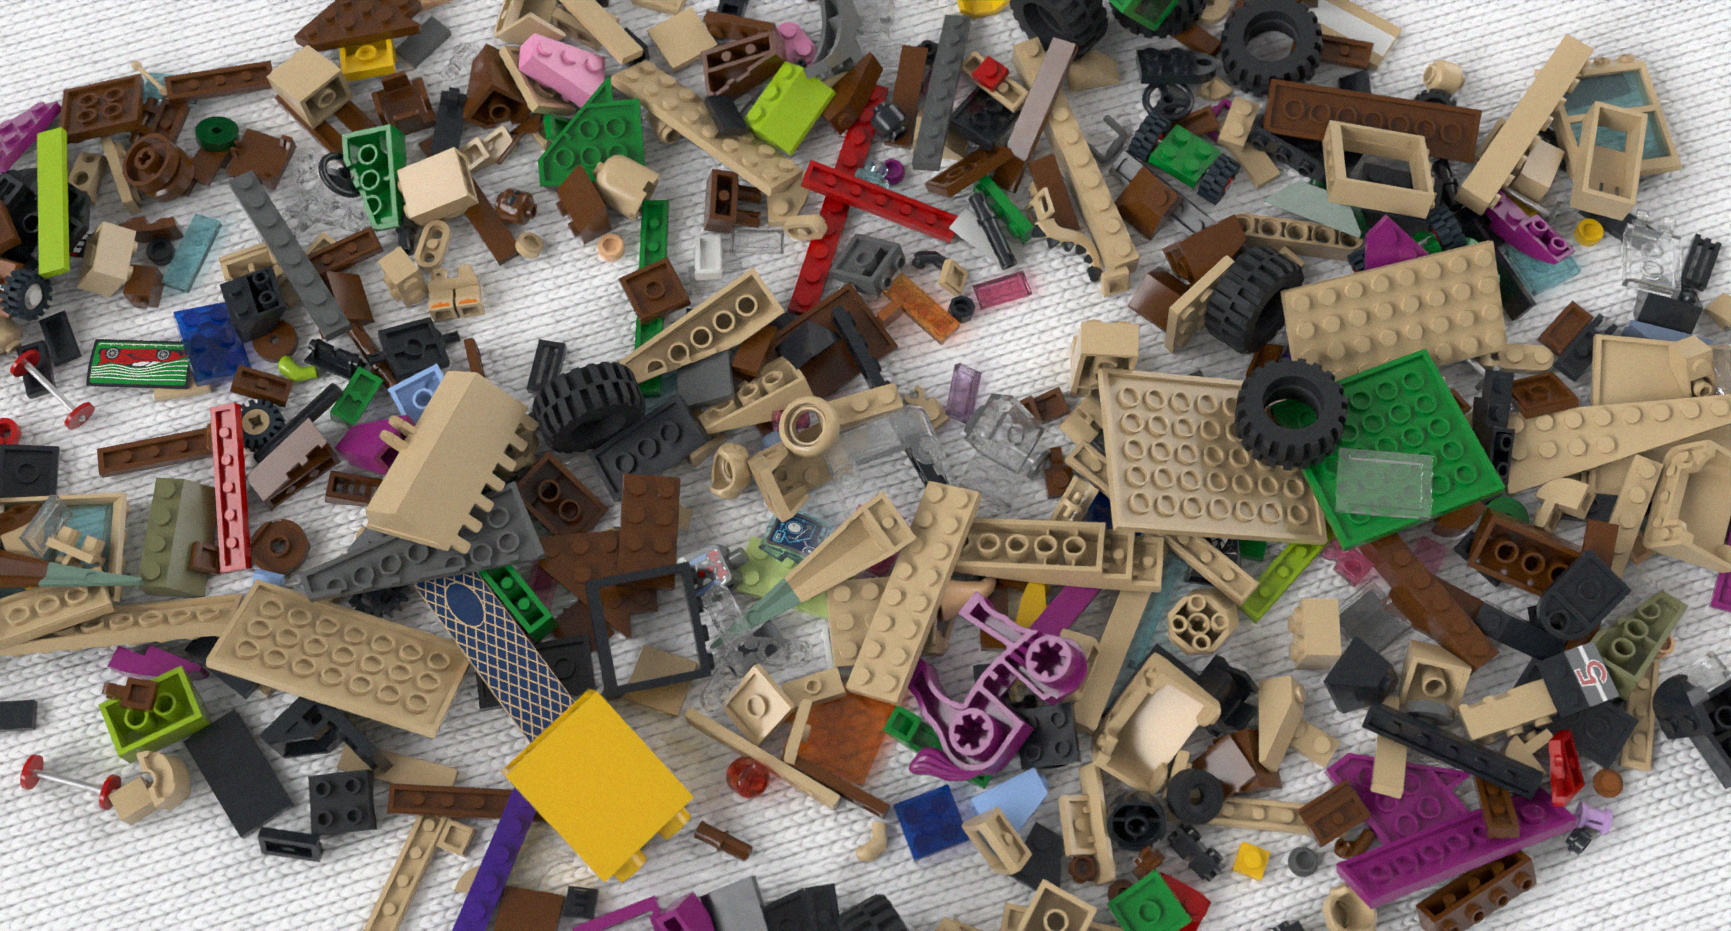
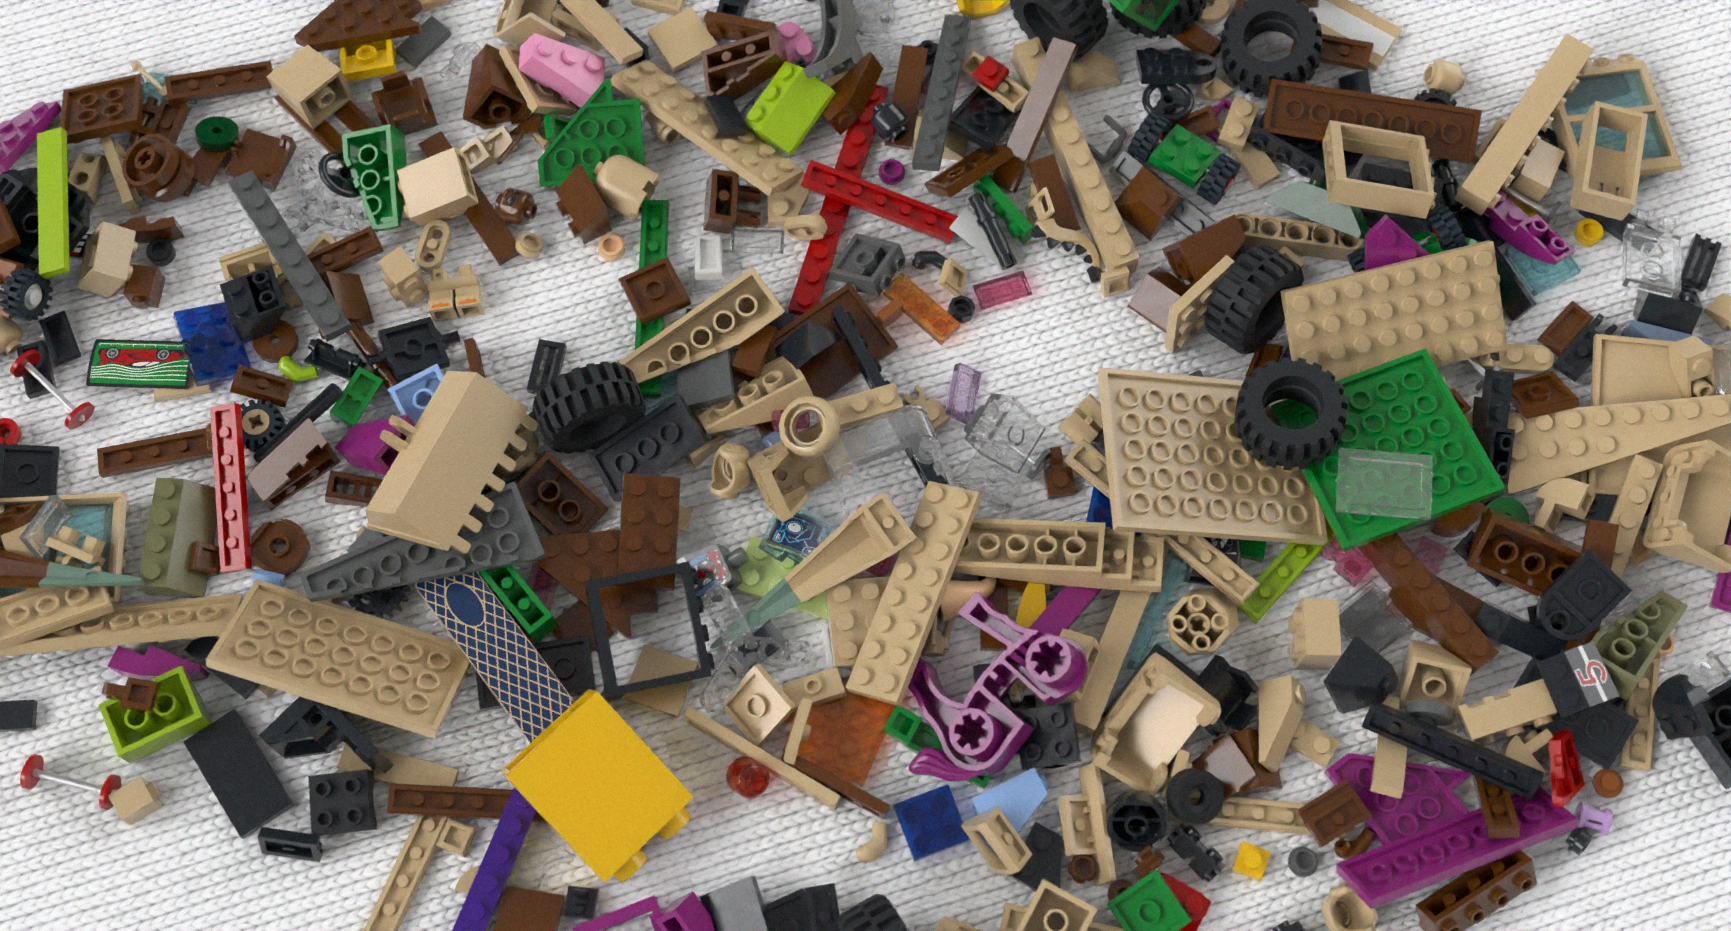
(170, 777): tan cylinder -> none
(191, 253): clear light blue tile -> none
(406, 233): black pin -> none
(449, 121): black hinge -> none
(723, 841): reddish brown axle -> none
(873, 177): clear light blue tile -> none
(1047, 406): reddish brown slope -> none
(1075, 501): tan hips -> none
(1101, 346): tan hinge -> none

